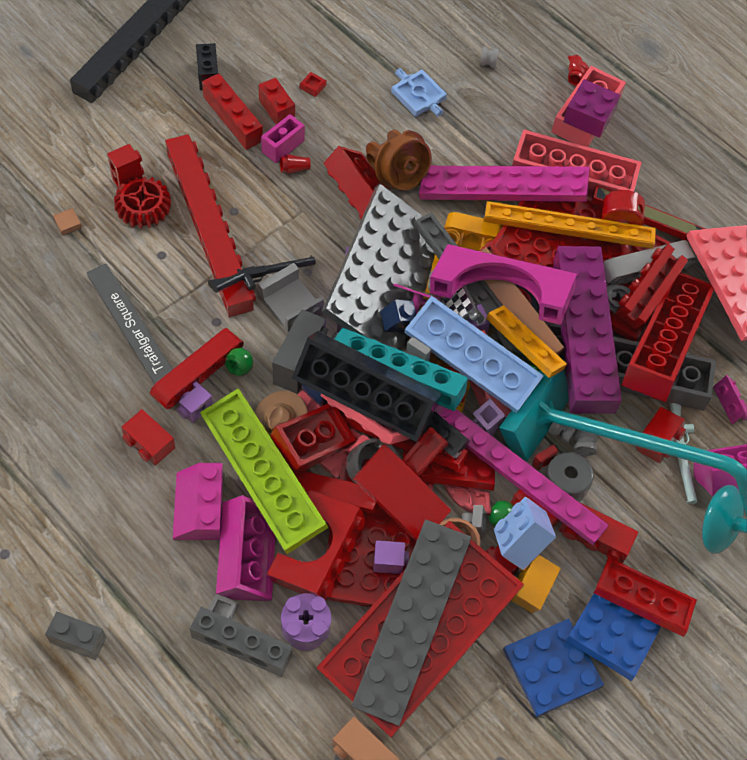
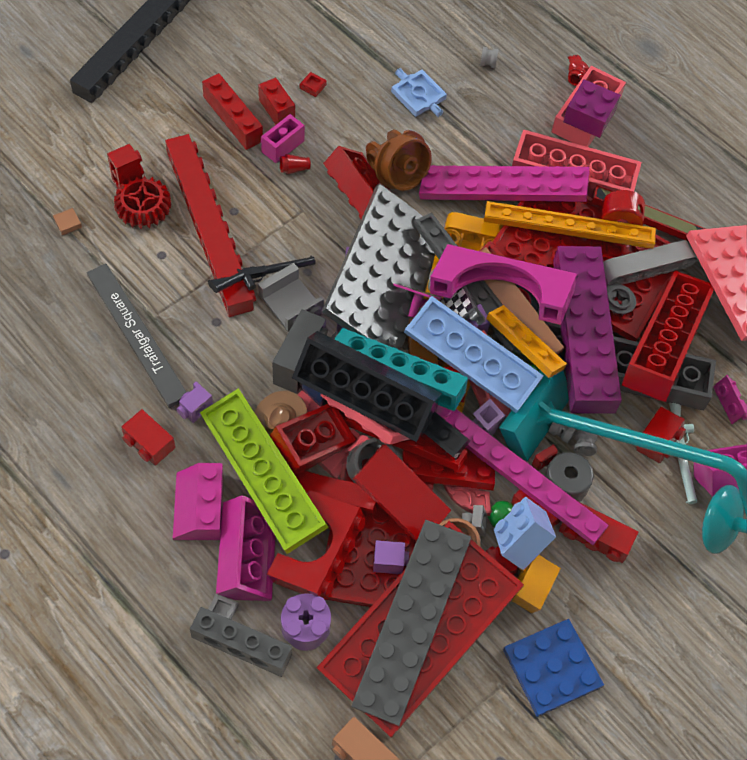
(76, 635): dark grey brick -> none
(195, 368): red beam -> none
(206, 61): black brick -> none
(239, 361): green piece -> none
(398, 315): dark blue brick -> none
(418, 349): light grey tile -> none
(425, 451): red tile -> none
(614, 636): blue plate -> none
(645, 596): red tile -> none
(650, 287): red brick -> none

